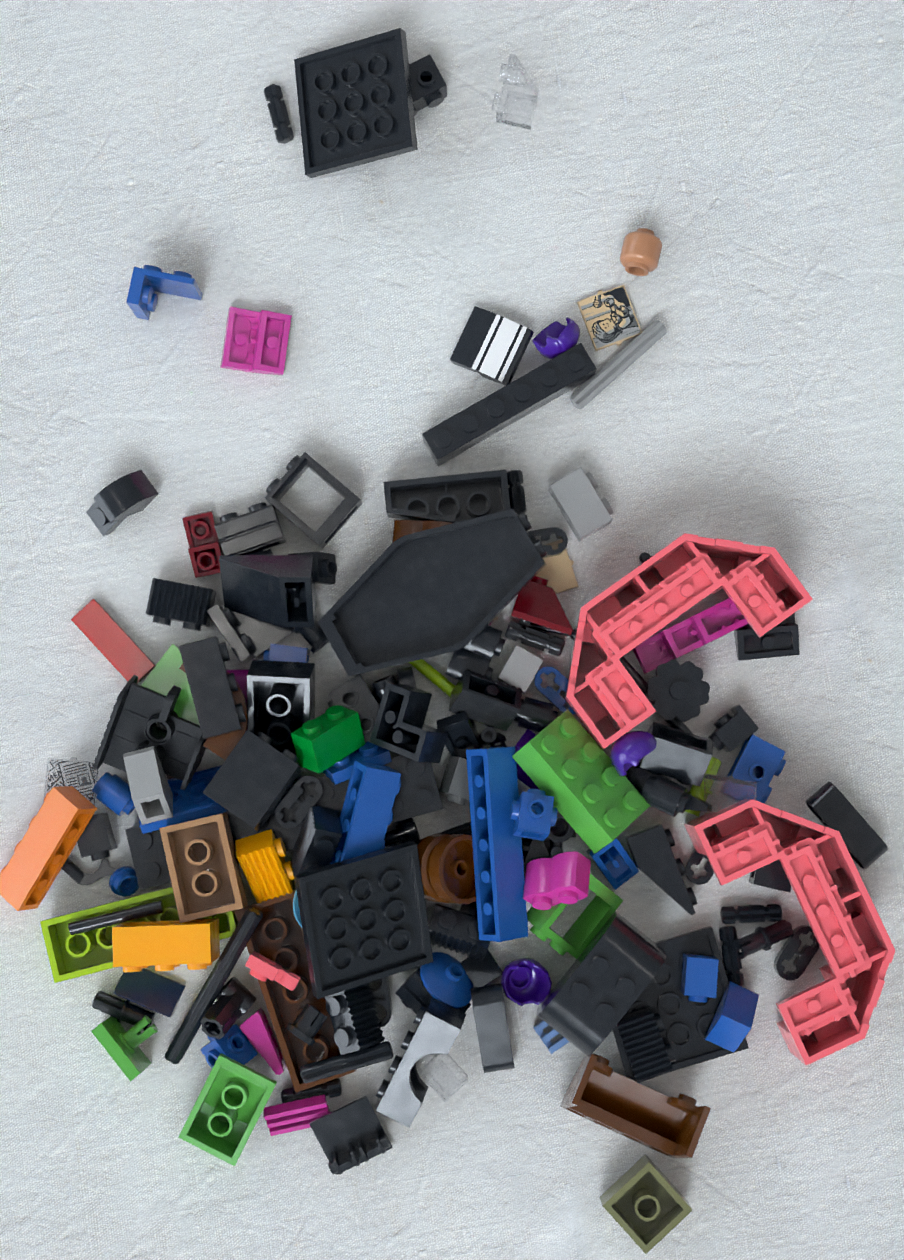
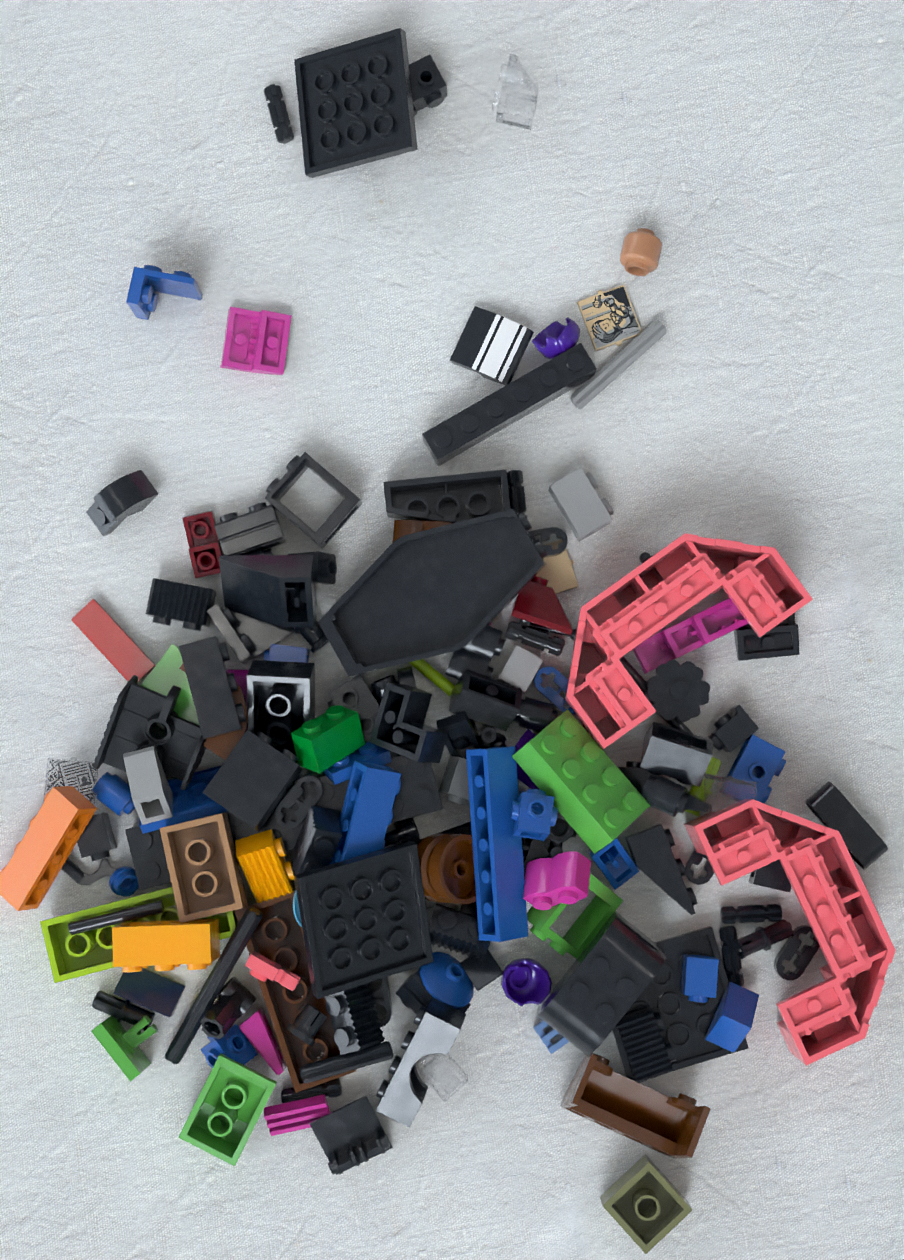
(492, 1028): beam -> none
(631, 749): dark purple hair -> none

